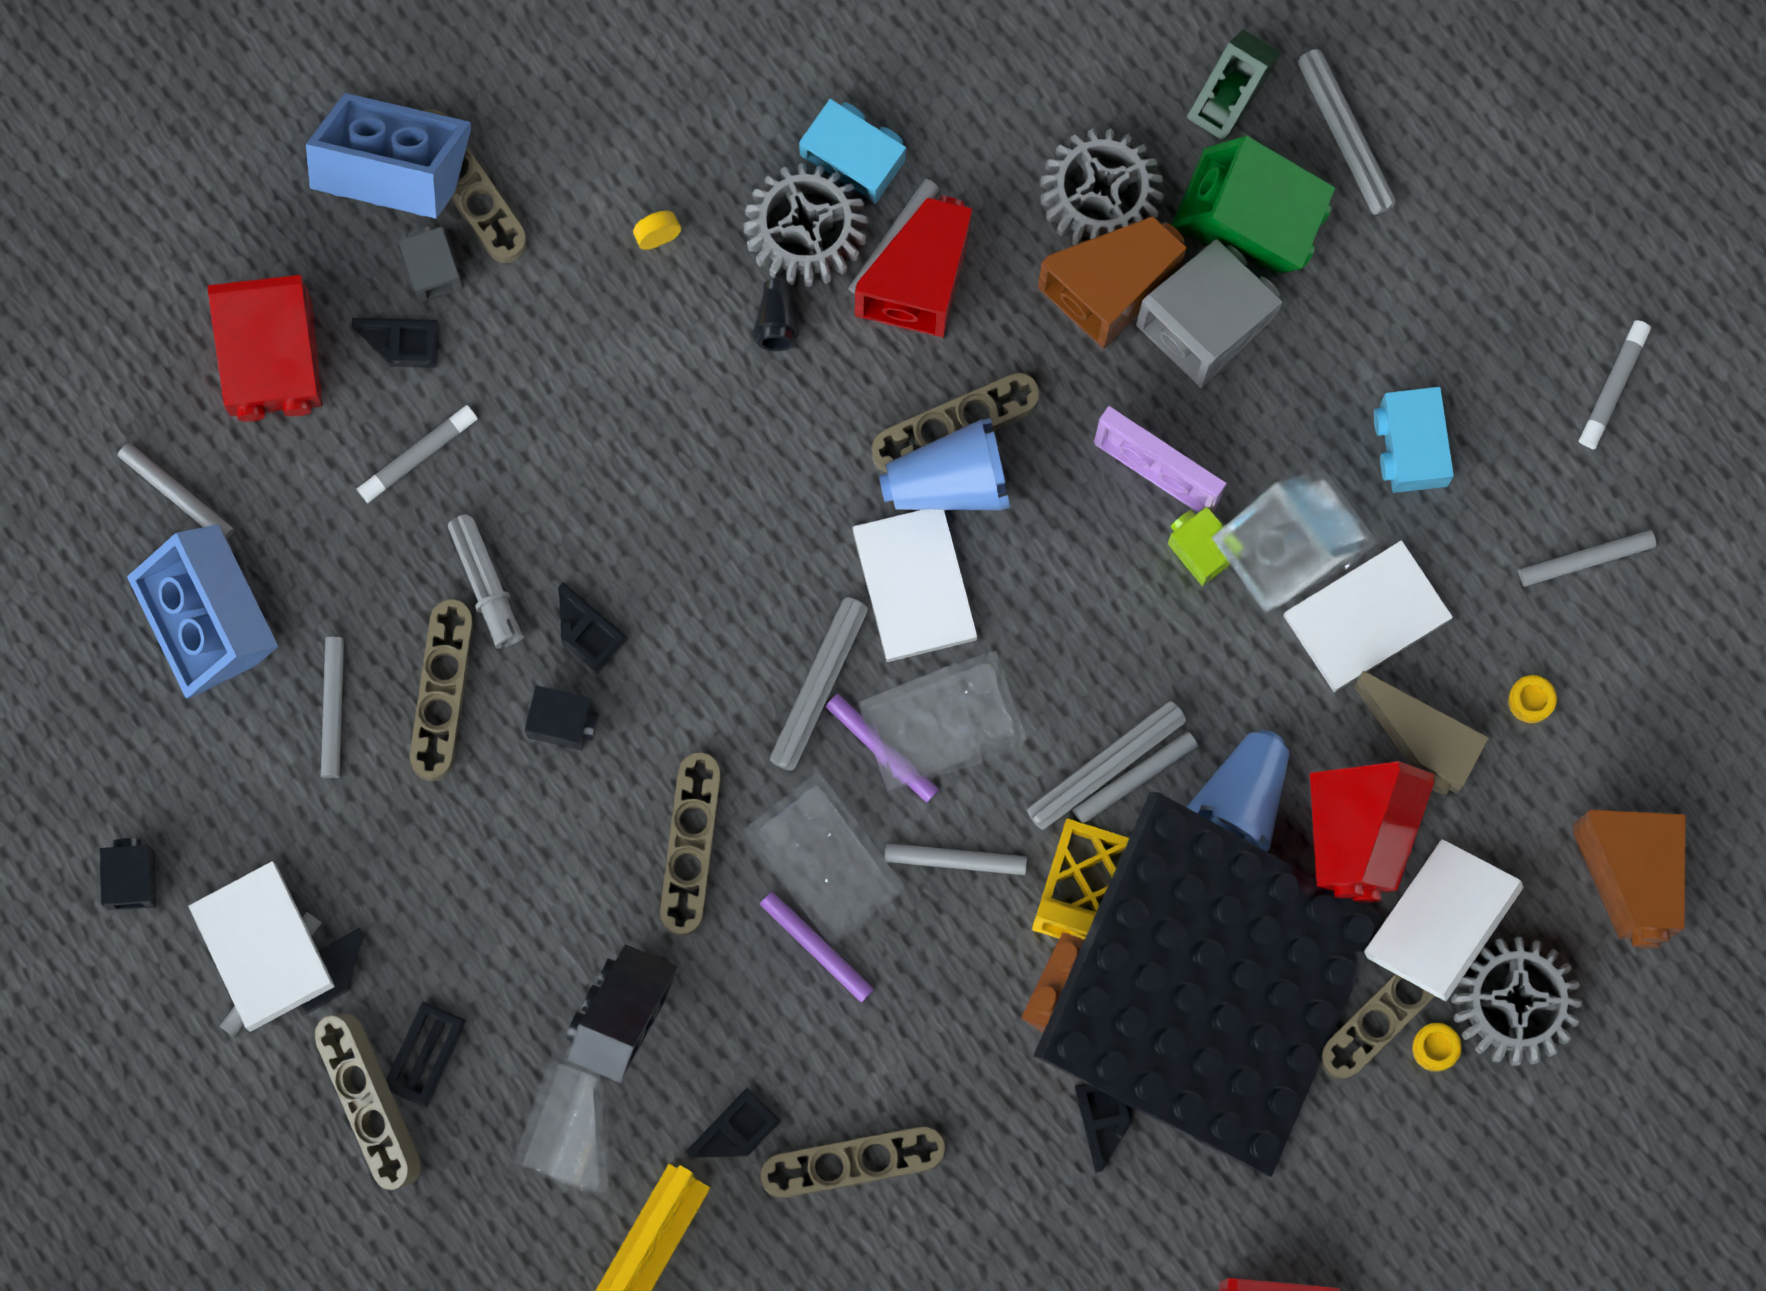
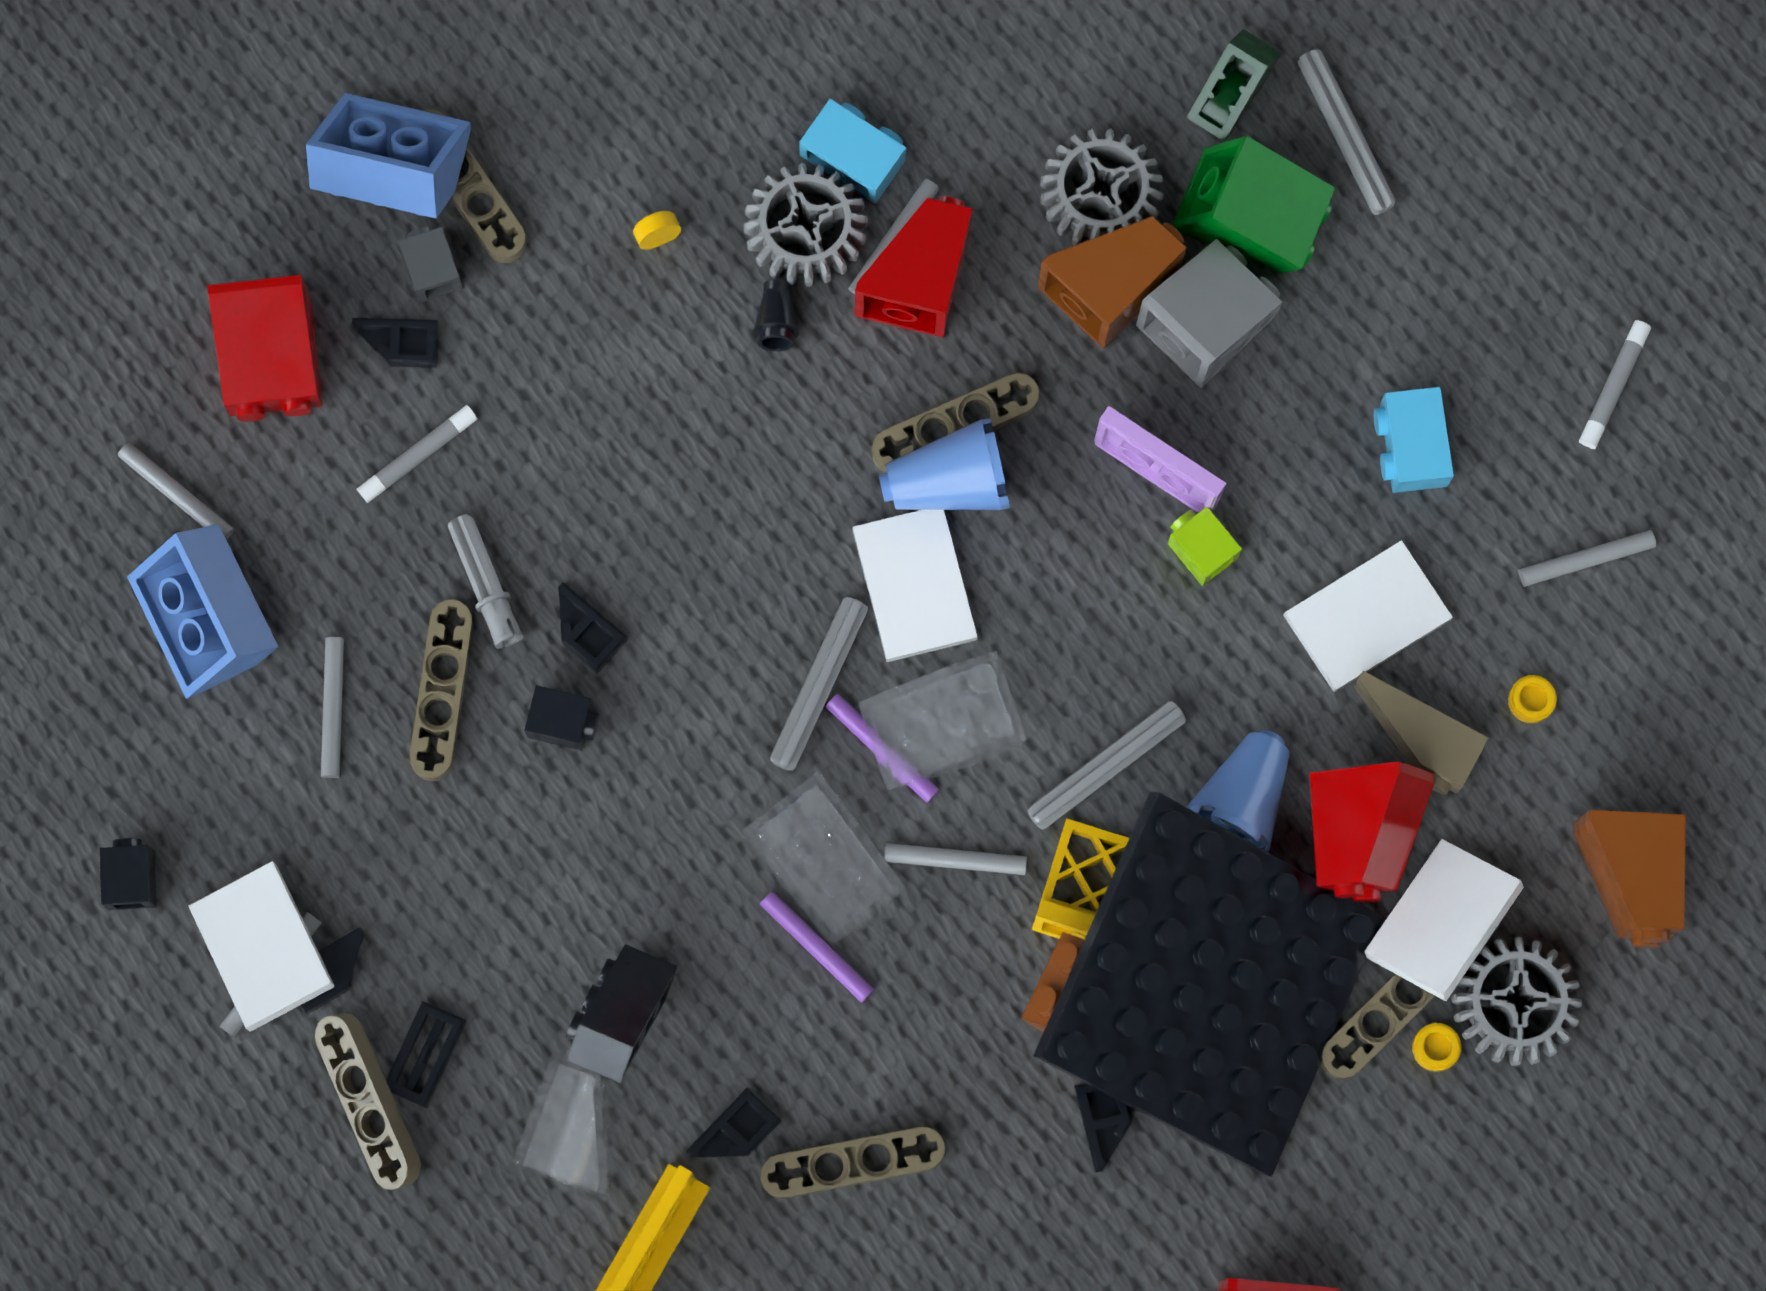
(690, 844): dark tan beam -> none
(1135, 777): light grey bar -> none
(1294, 538): clear slope -> none

